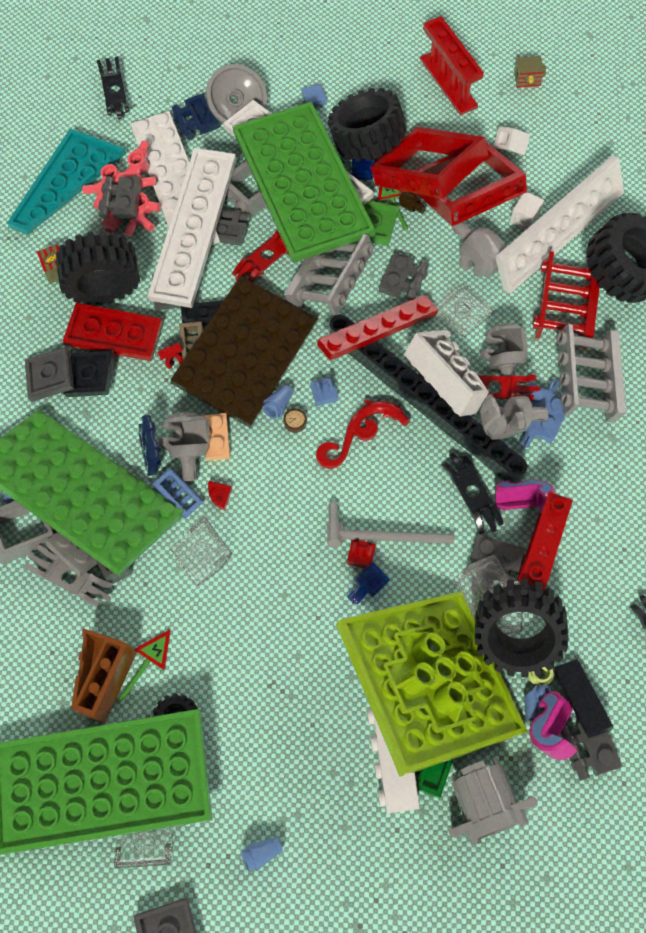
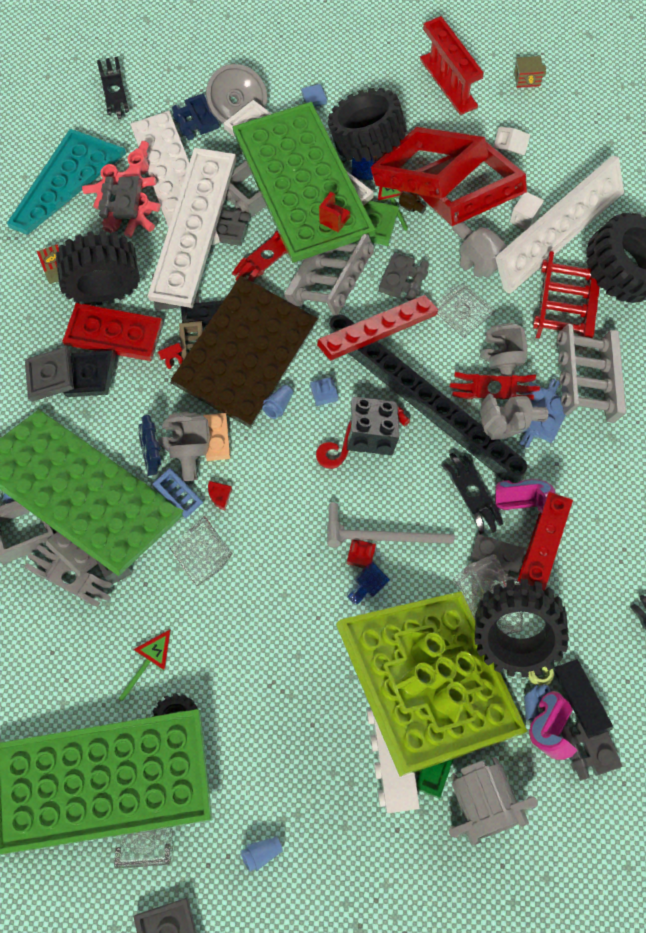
(100, 675): dark orange wedge -> none
(295, 420): tile -> none
(332, 214): none -> red panel
(373, 426): none -> black bracket
(447, 371): white wedge -> none

